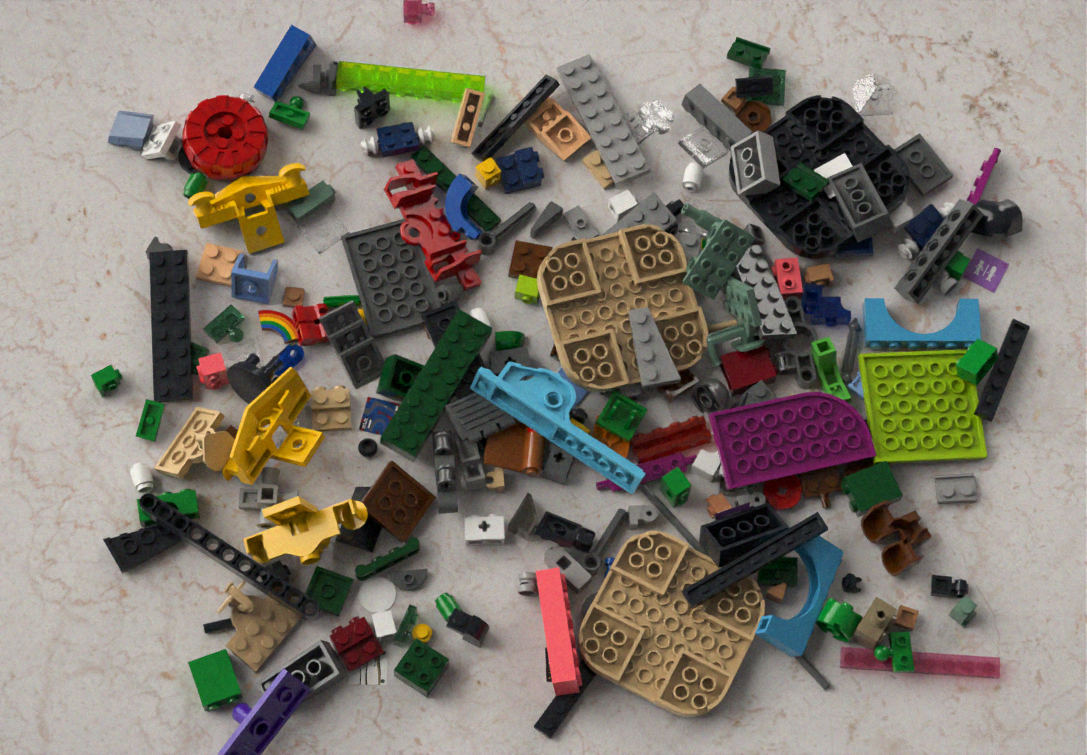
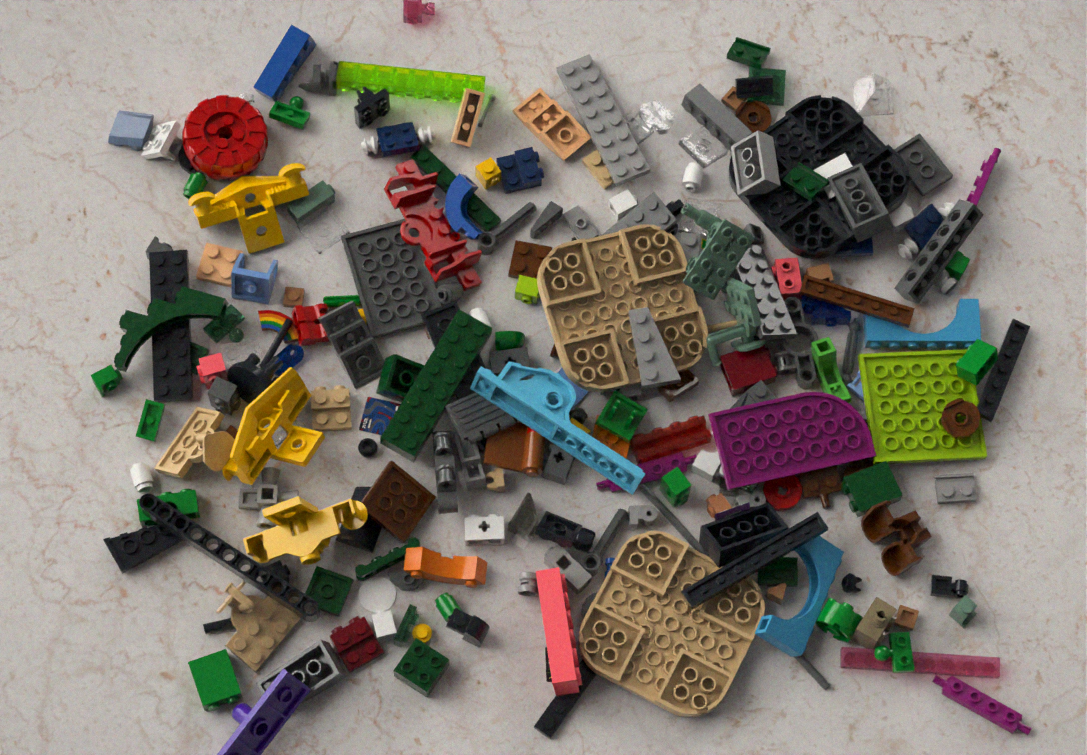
(139, 327): none -> dark green arch
(224, 396): none -> dark grey brick
(277, 341): none -> black bar
(371, 673): white sticker -> none
(432, 566): none -> orange brick
(516, 118): black plate -> none
(710, 395): flat silver cylinder -> none
(856, 301): none -> reddish brown plate
(958, 429): none -> reddish brown plate
(982, 704): none -> magenta plate
(985, 270): medium lavender sticker -> none
(998, 218): black brick -> none

